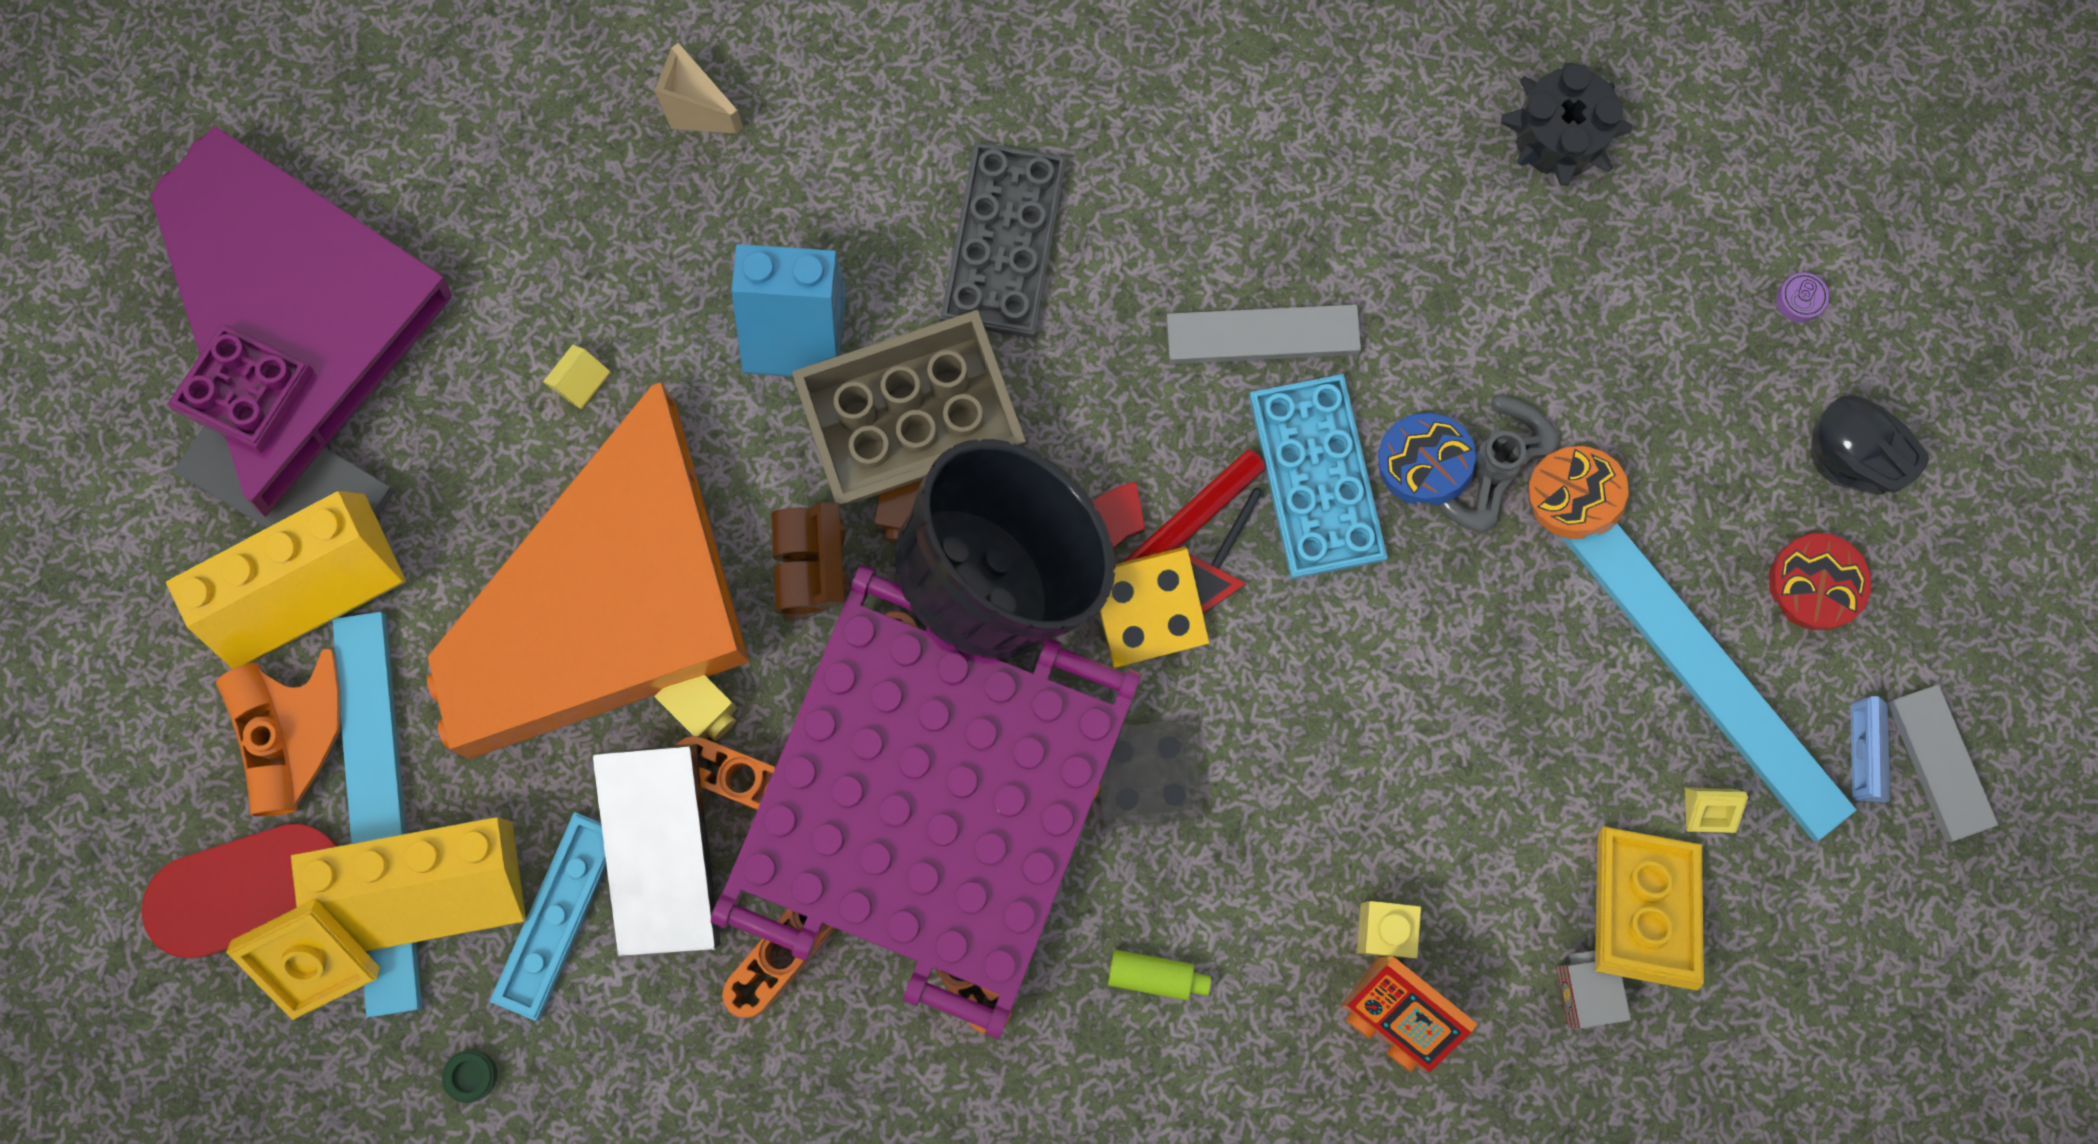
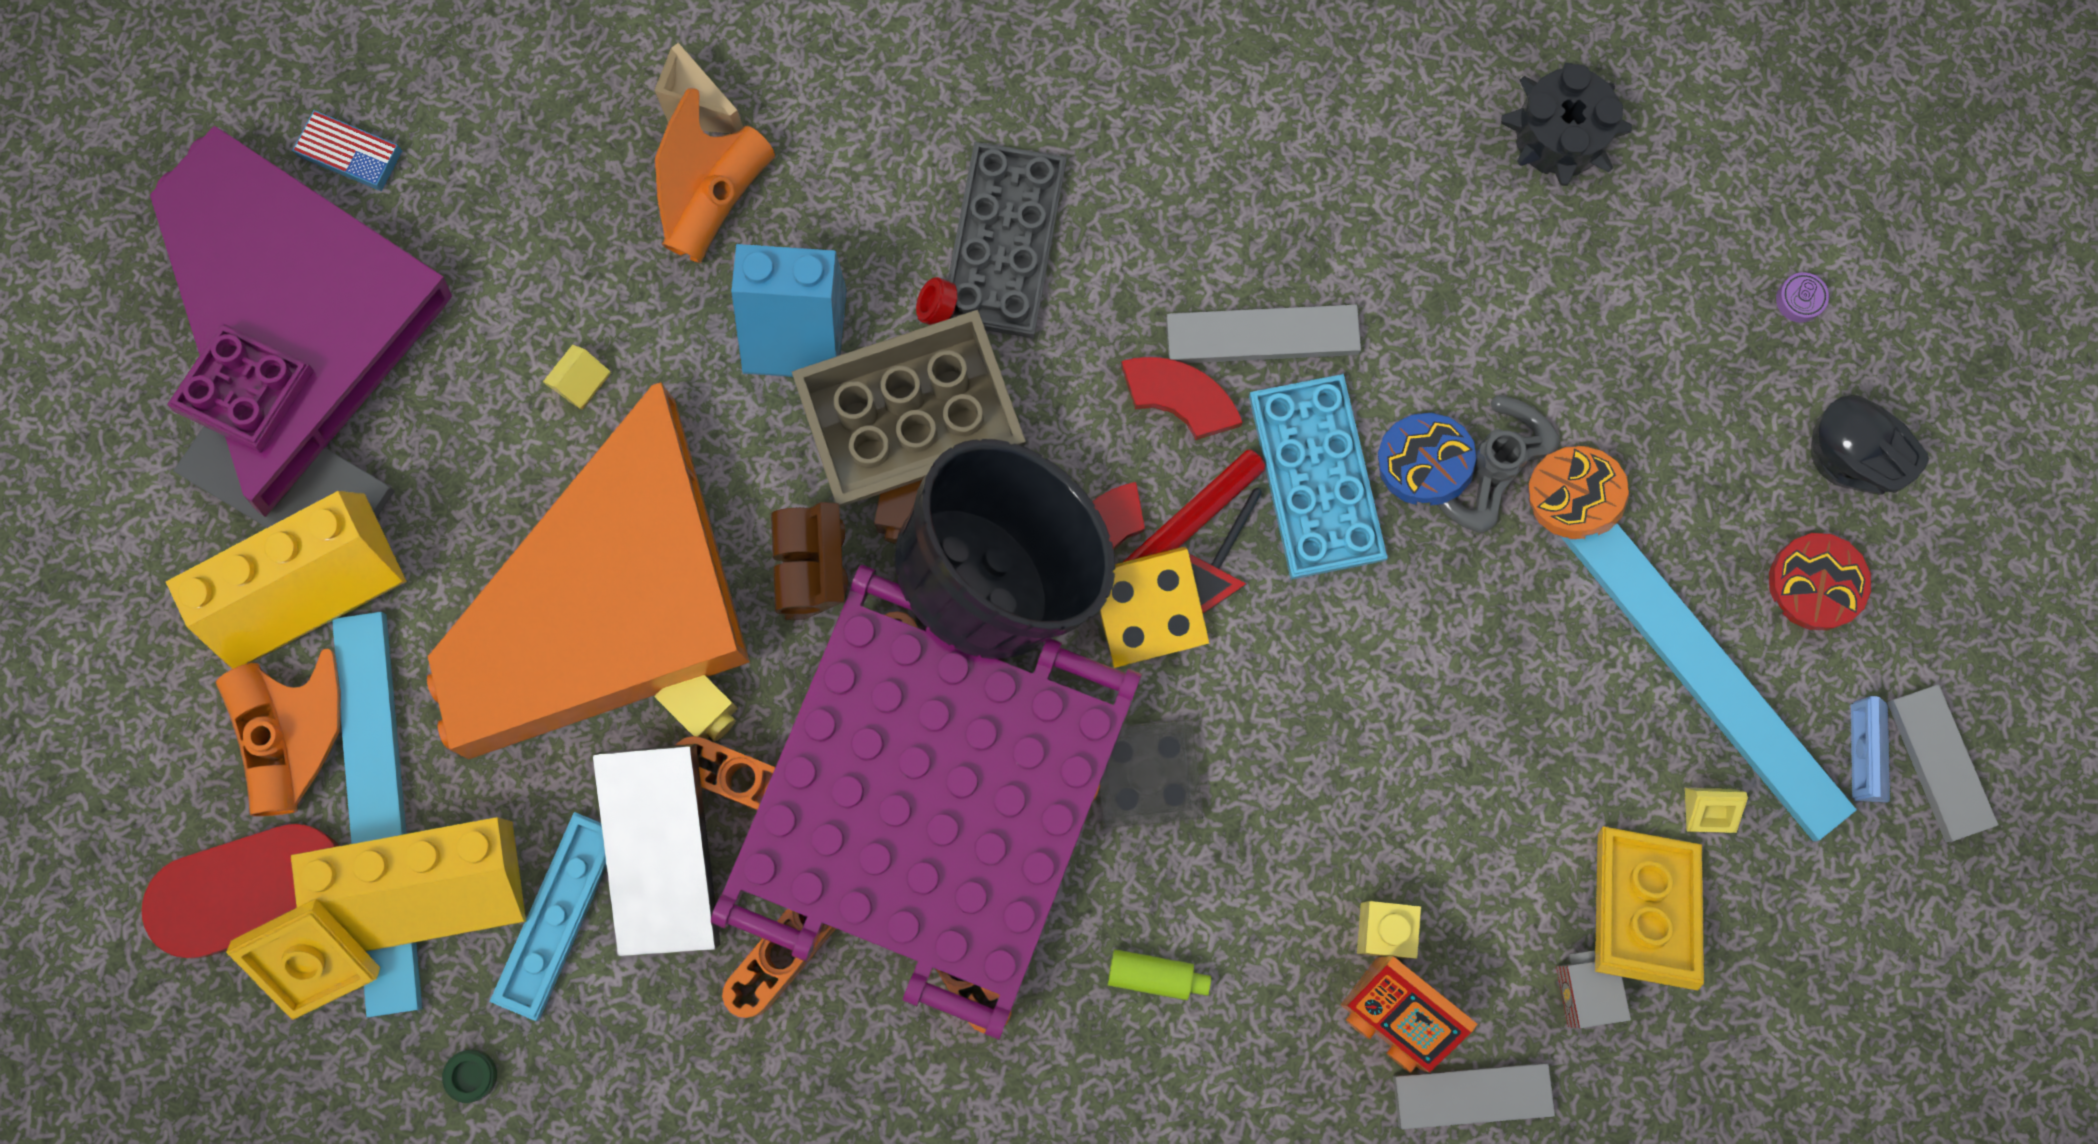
(347, 150): none -> tile
(702, 177): none -> orange pin
(936, 301): none -> red tile
(1181, 391): none -> red tile
(1473, 1096): none -> light grey tile

